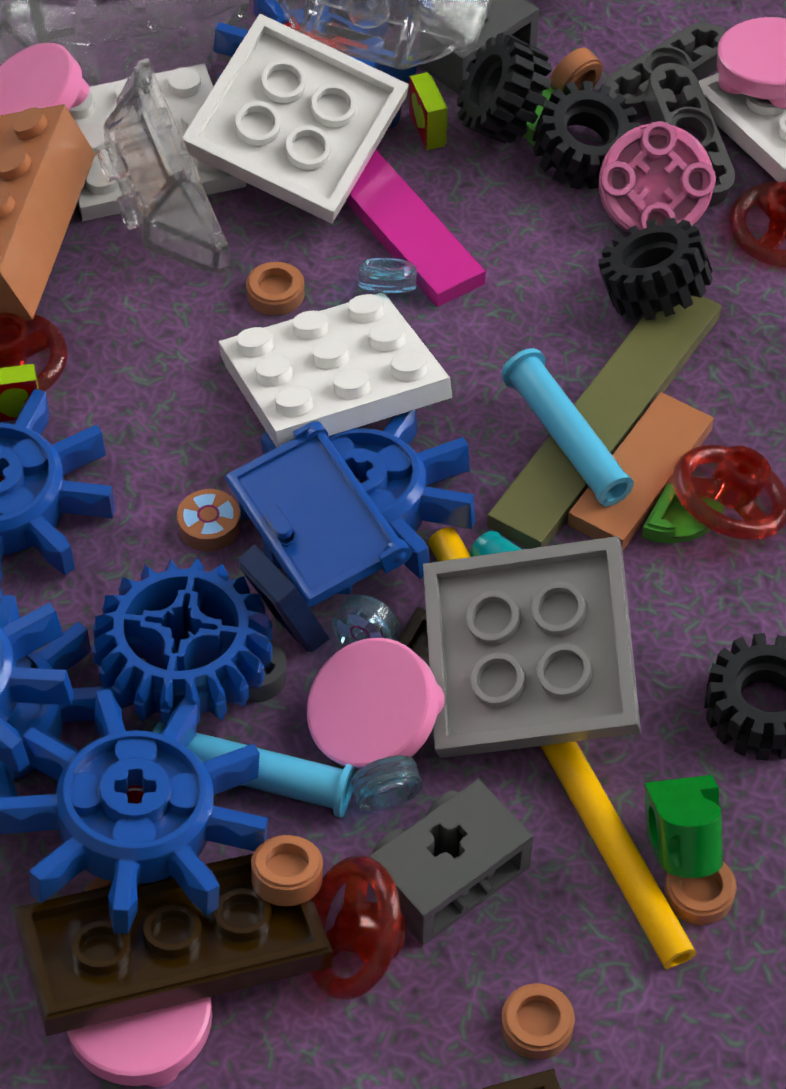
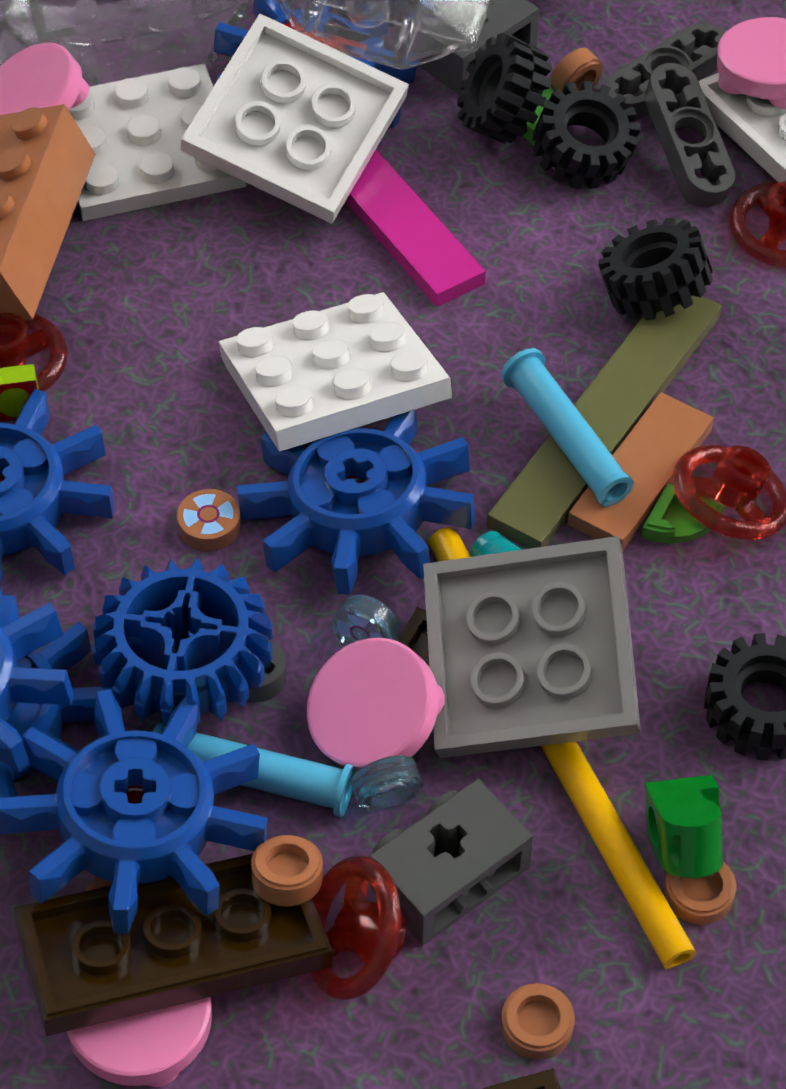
(159, 179): clear wedge -> none
(275, 288): nougat tile -> none
(282, 599): dark blue tile -> none
(316, 499): blue door -> none
(387, 275): clear light blue tile -> none
(428, 111): lime tile -> none
(656, 175): bright pink tile -> none

